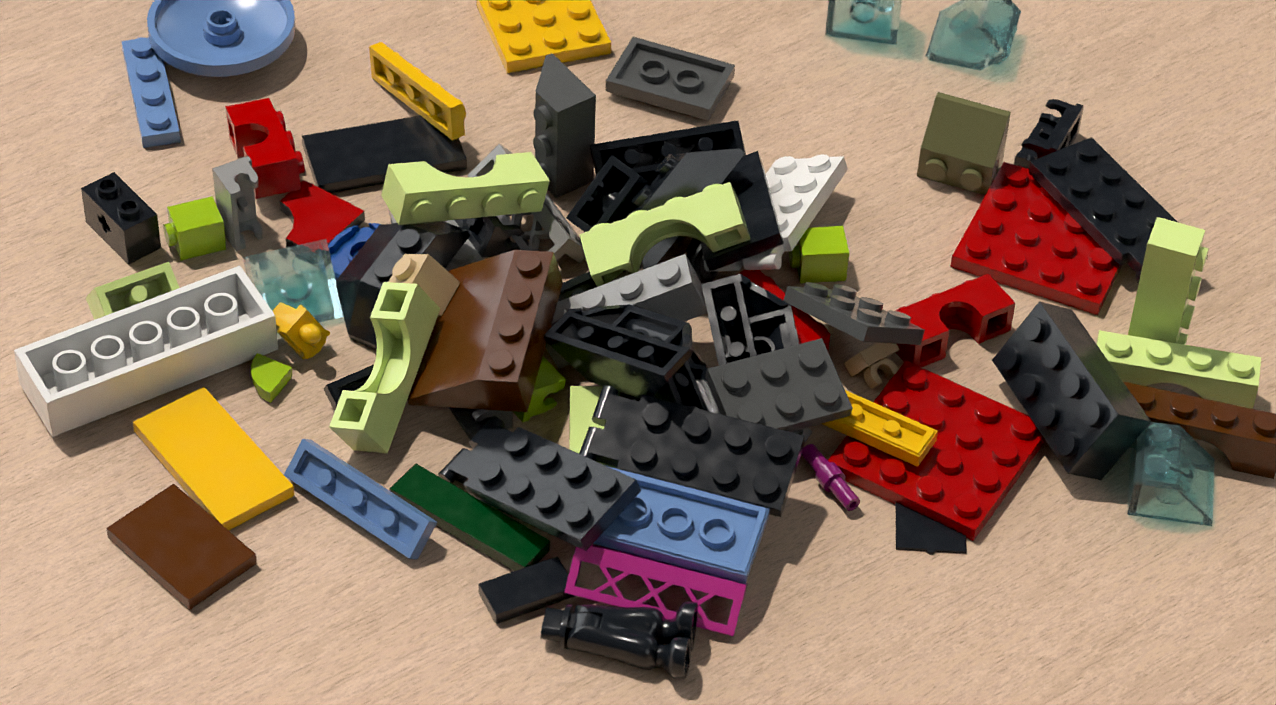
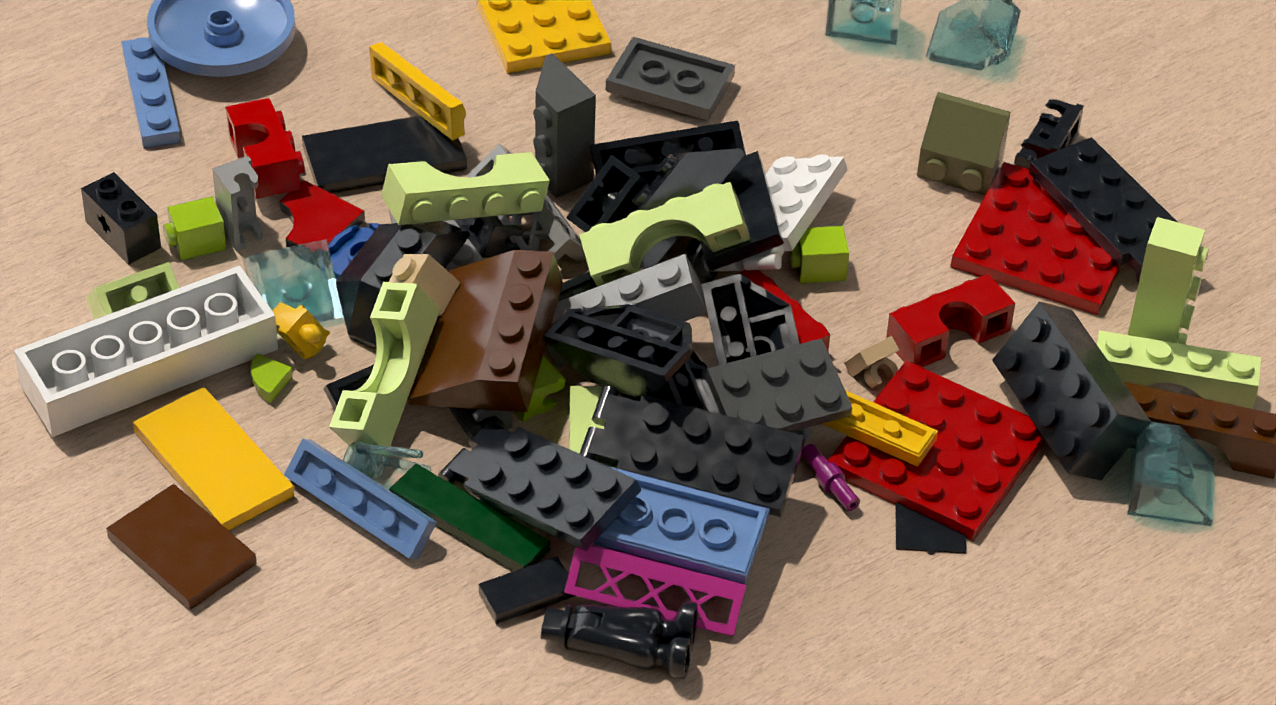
(373, 458): none -> clear light blue plant
(856, 316): dark grey plate -> none

